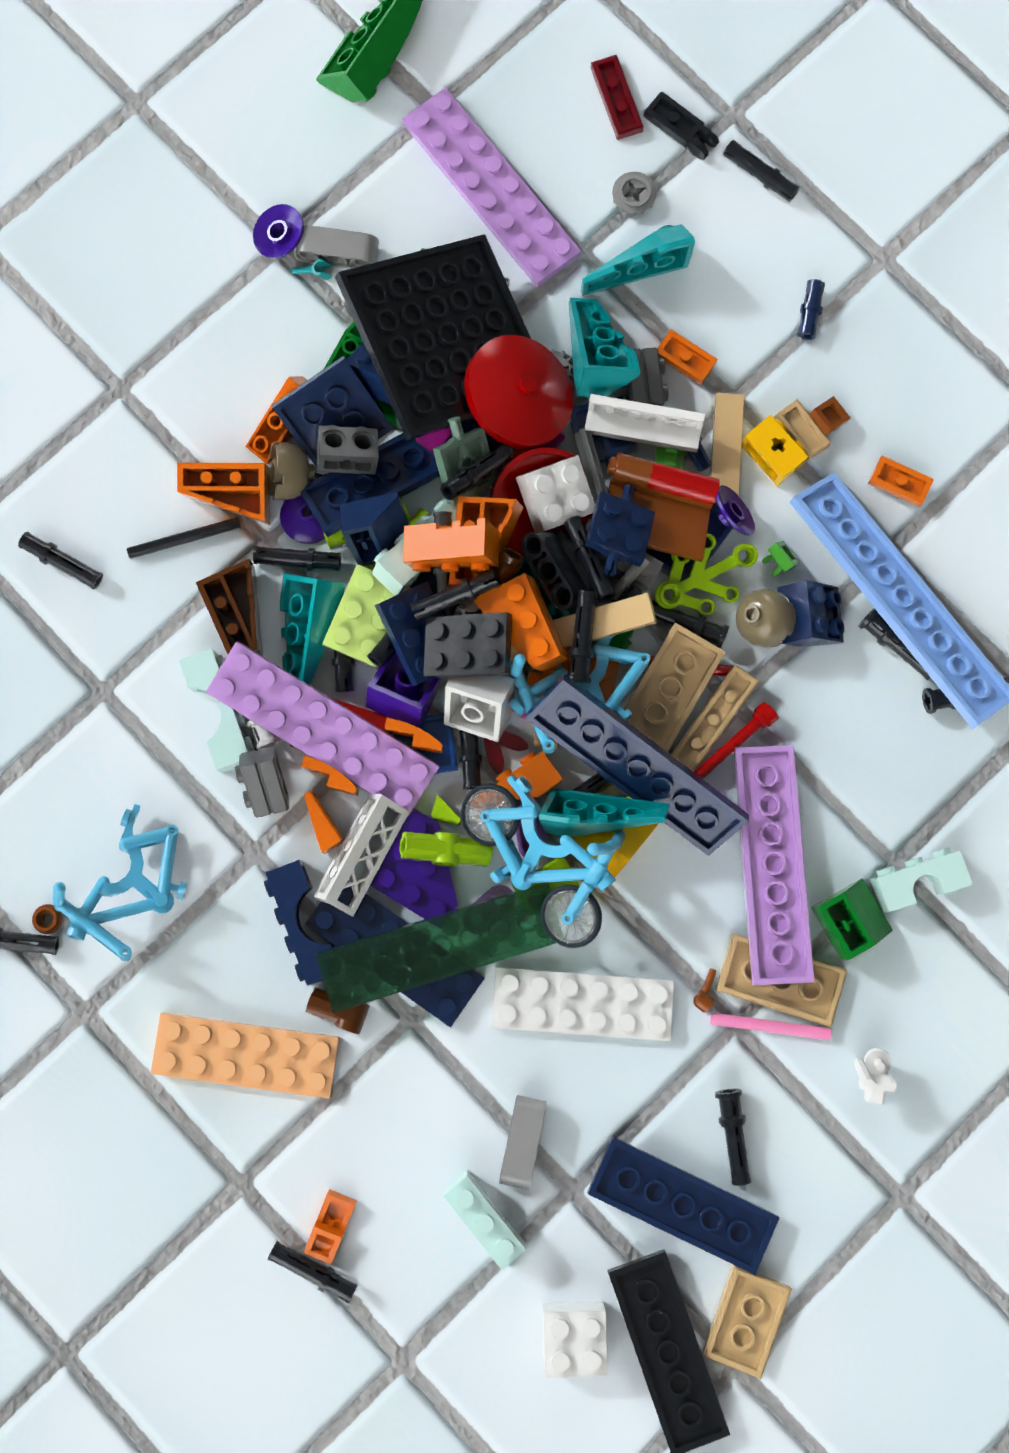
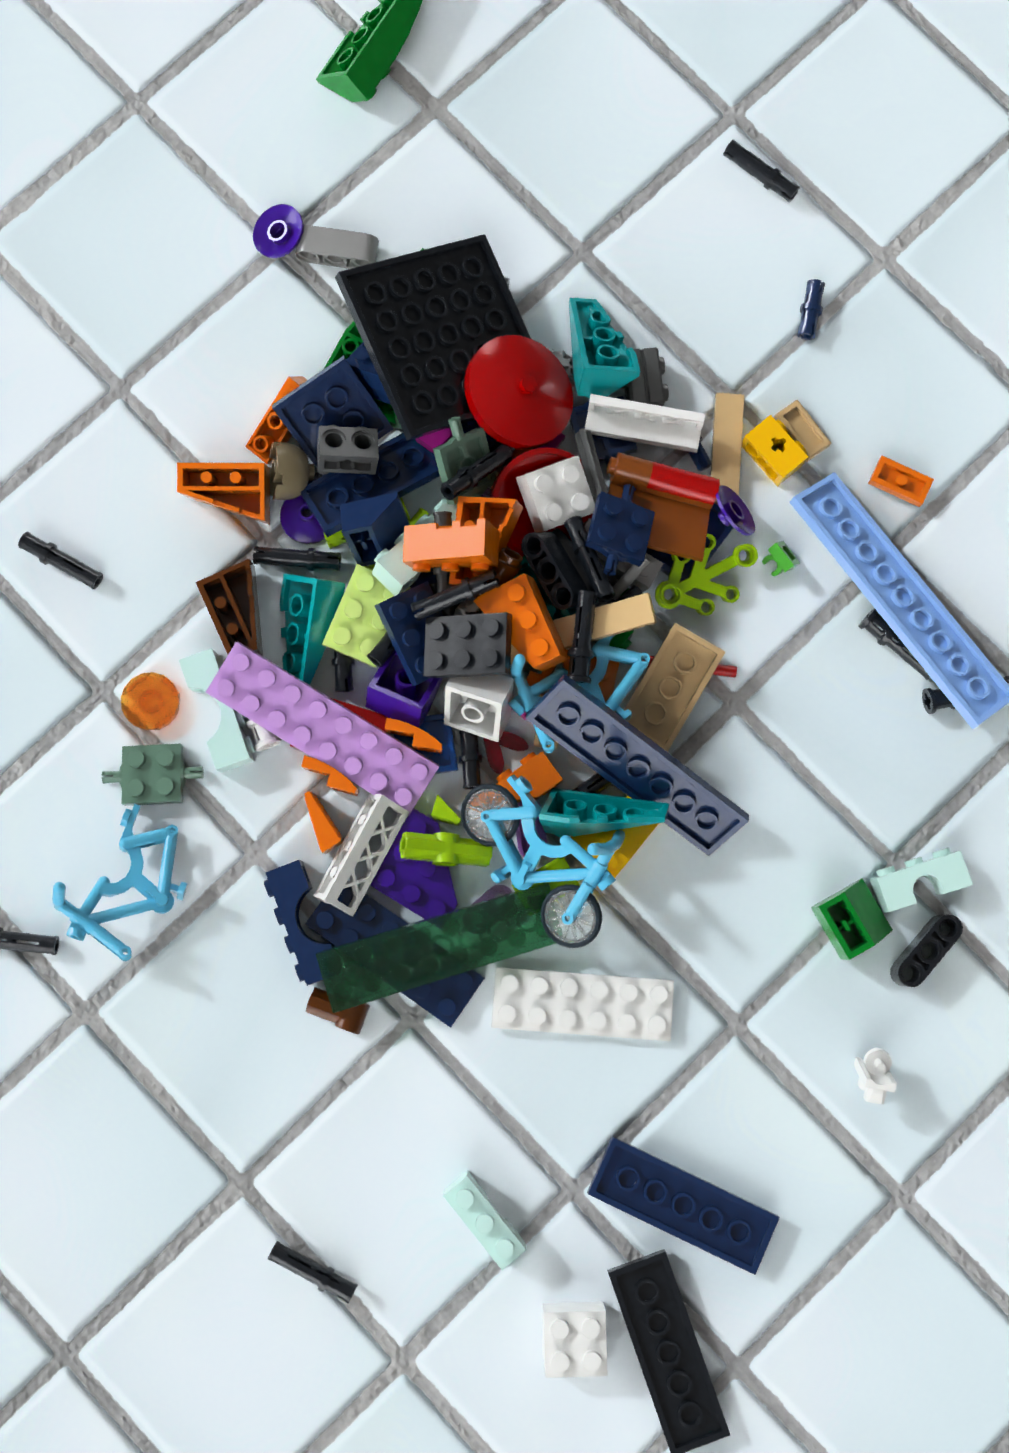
(39, 923): dark orange plate -> none
(150, 701): none -> clear orange tile
(152, 774): none -> sand green plate
(184, 537): black bar -> none
(245, 1055): light nougat plate -> none
(263, 782): dark grey brick -> none
(317, 269): teal hand -> none
(330, 1226): orange slope -> none
(491, 187): lavender plate -> none
(522, 1142): light grey beam -> none
(616, 97): dark red tile -> none
(639, 183): light grey gear -> none
(654, 255): teal wedge -> none
(669, 457): bright green tile -> none
(680, 125): black hinge -> none
(686, 357): orange plate -> none
(700, 626): black pin -> none
(702, 1000): dark orange hand -> none
(714, 717): tan tile -> none
(732, 1121): black pin -> none
(746, 1321): tan tile -> none
(763, 716): red piece -> none
(765, 618): dark tan cylinder -> none
(770, 1026): bright pink bar -> none
(773, 866): lavender plate -> none
(805, 1000): tan tile -> none
(816, 613): dark blue slope -> none
(830, 416): dark orange plate -> none
(939, 947): none -> black beam

